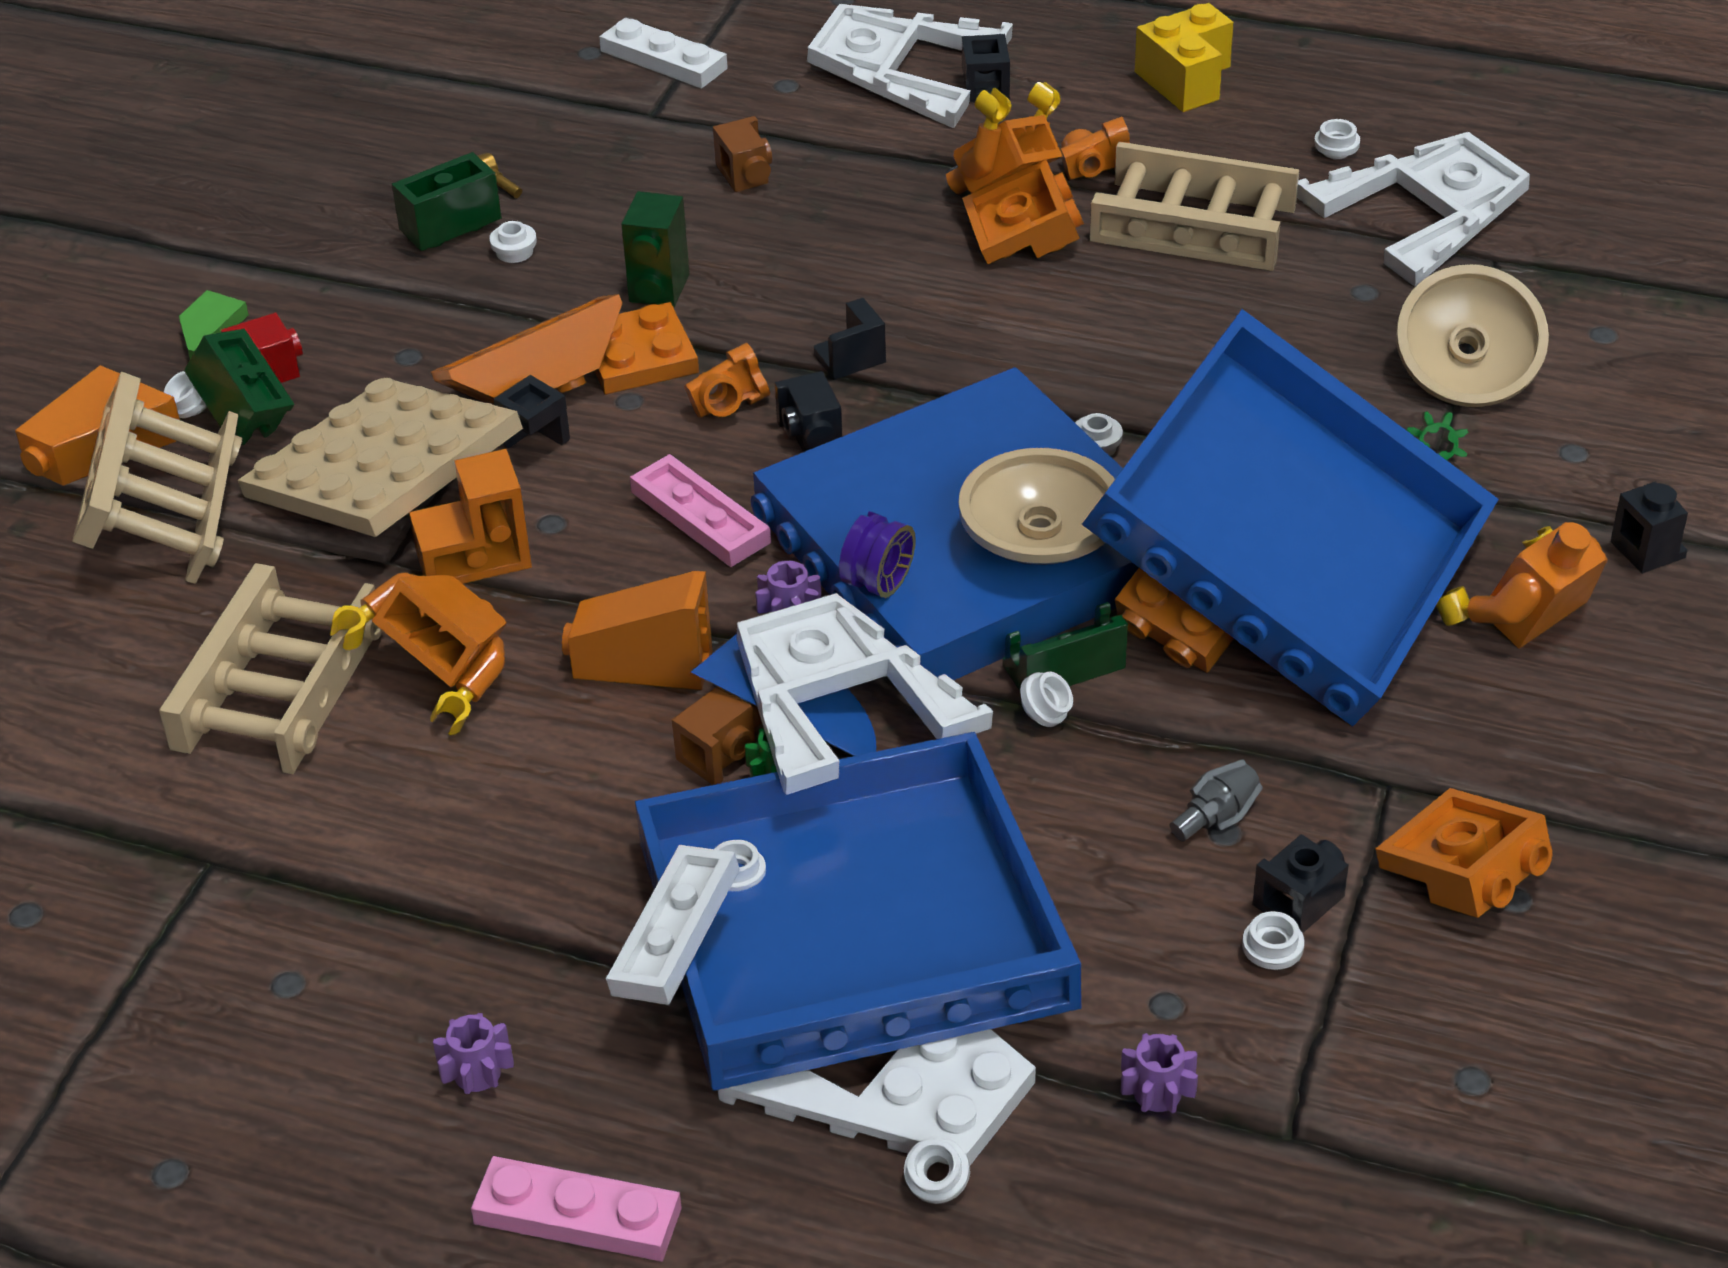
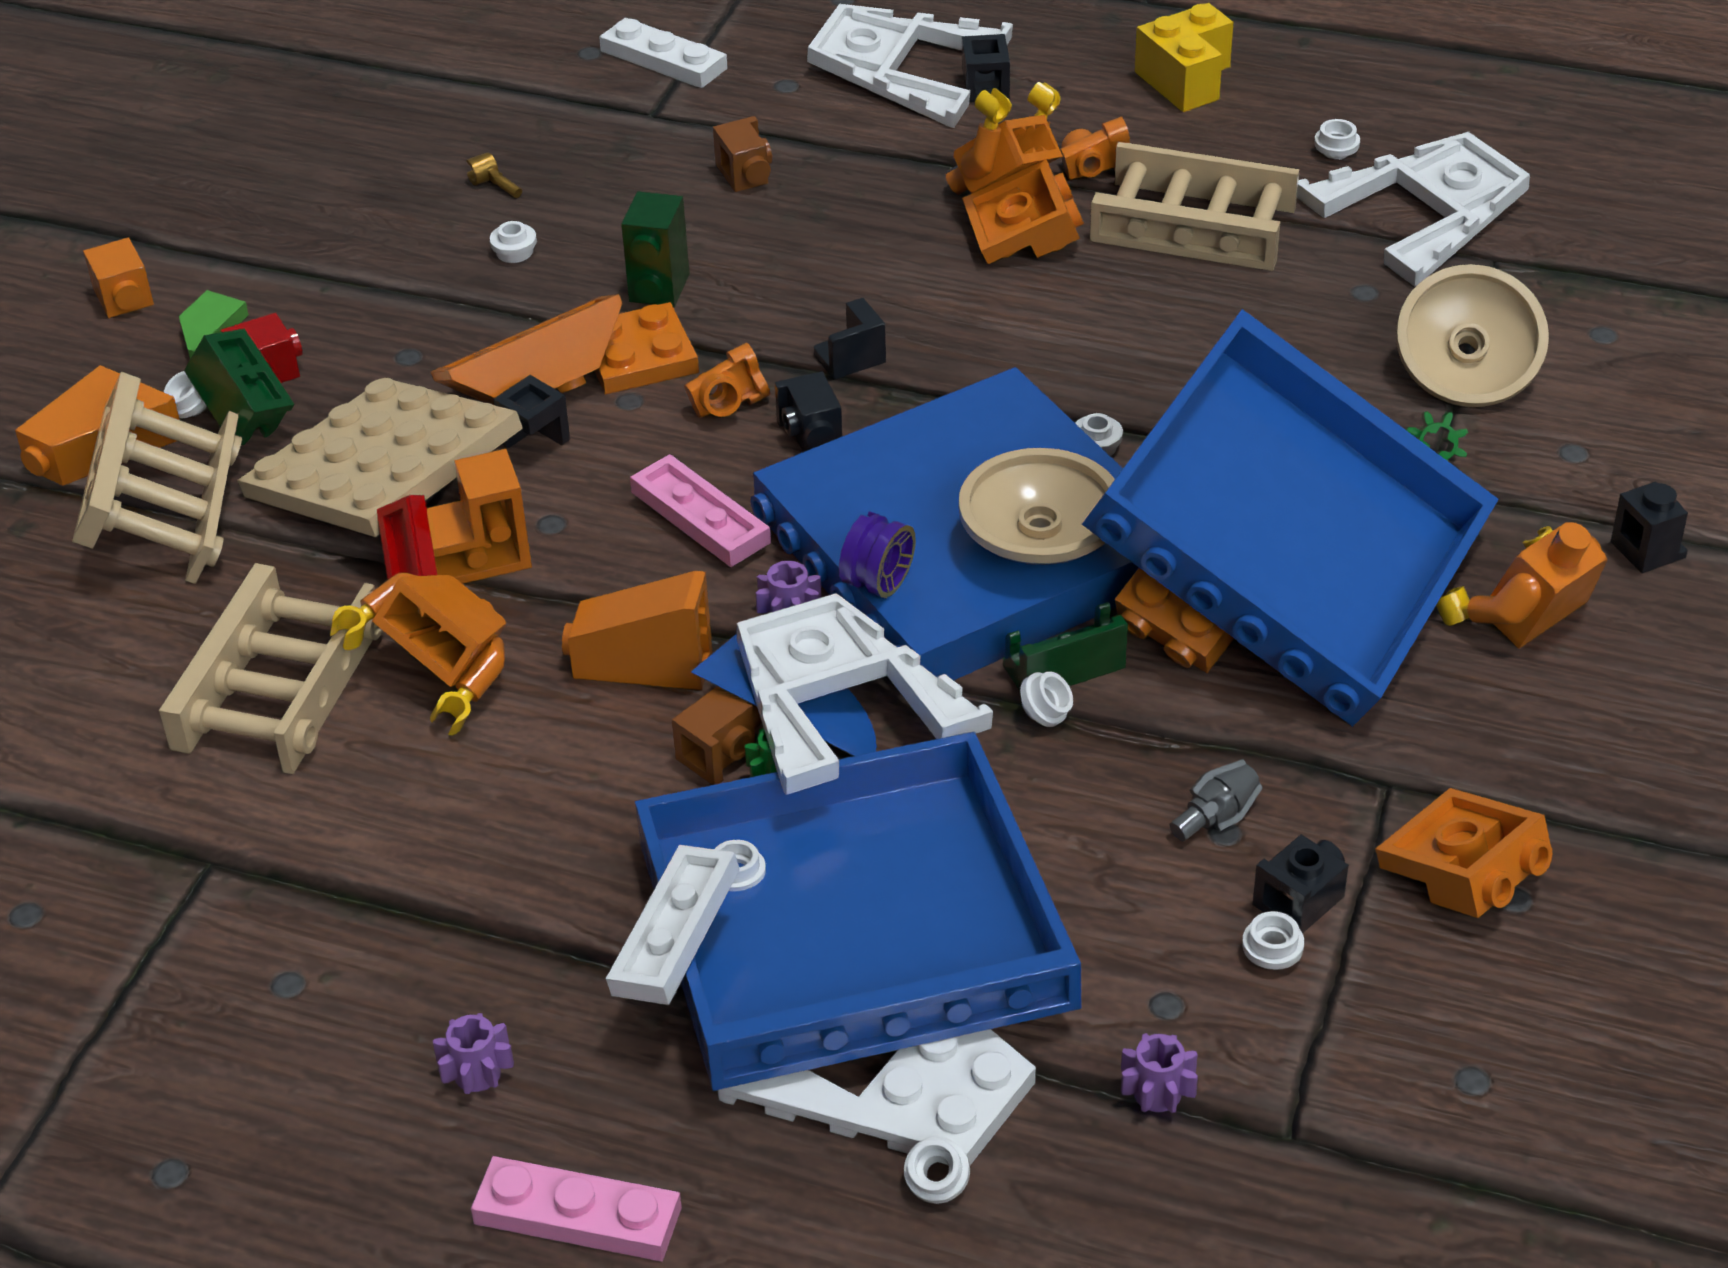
(118, 277): none -> orange brick
(407, 537): none -> red tile
(446, 201): dark green brick -> none

